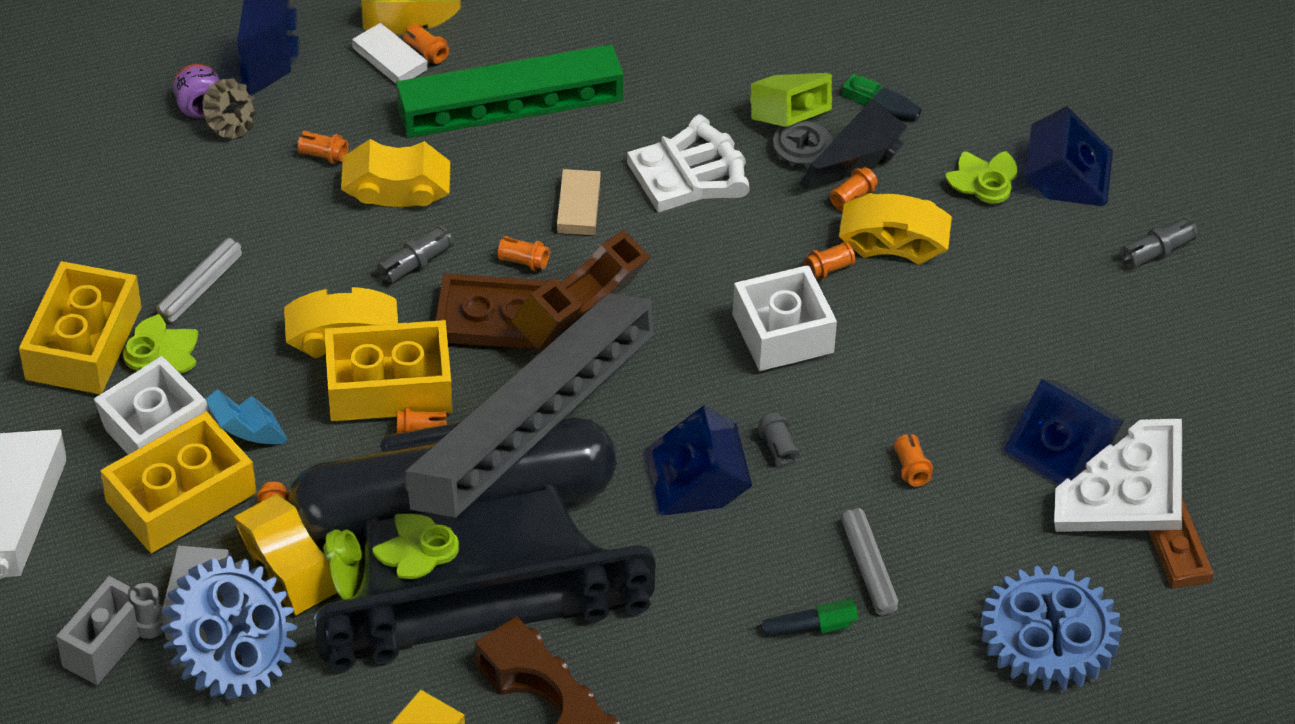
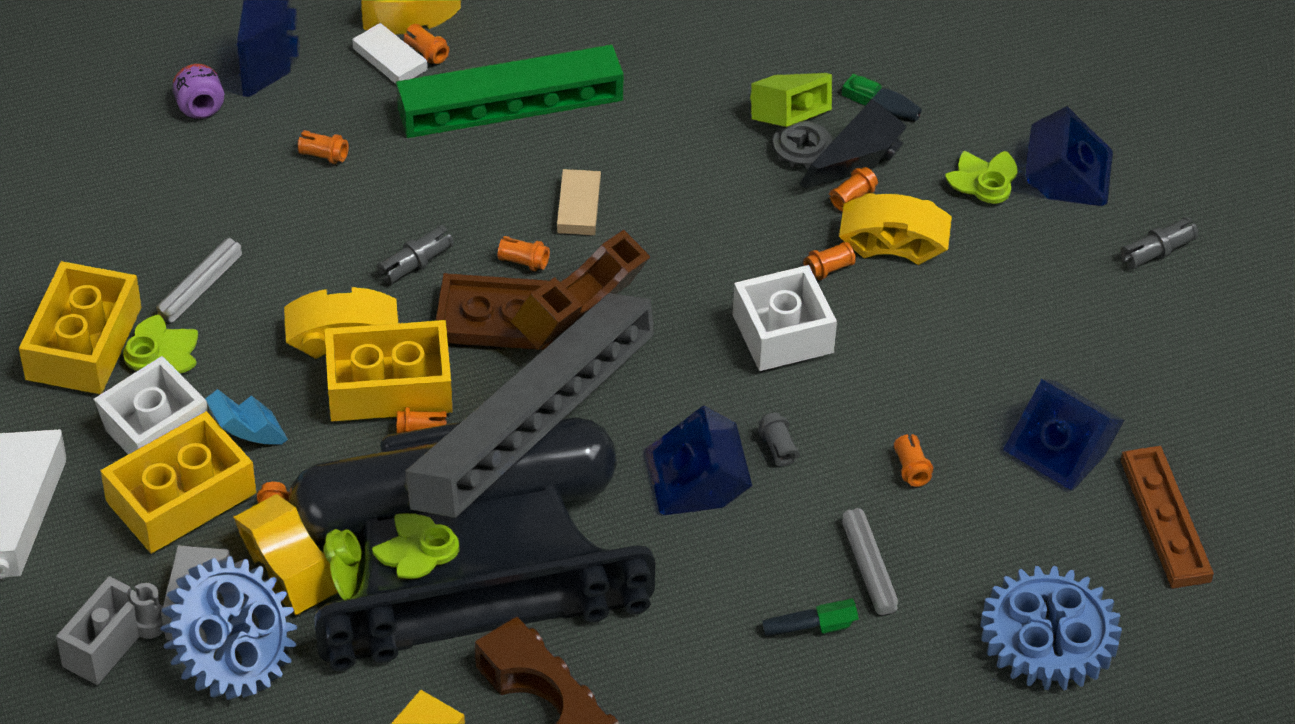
(218, 97): dark tan gear -> none
(395, 175): yellow brick -> none
(666, 172): white plate -> none
(1127, 484): white plate -> none

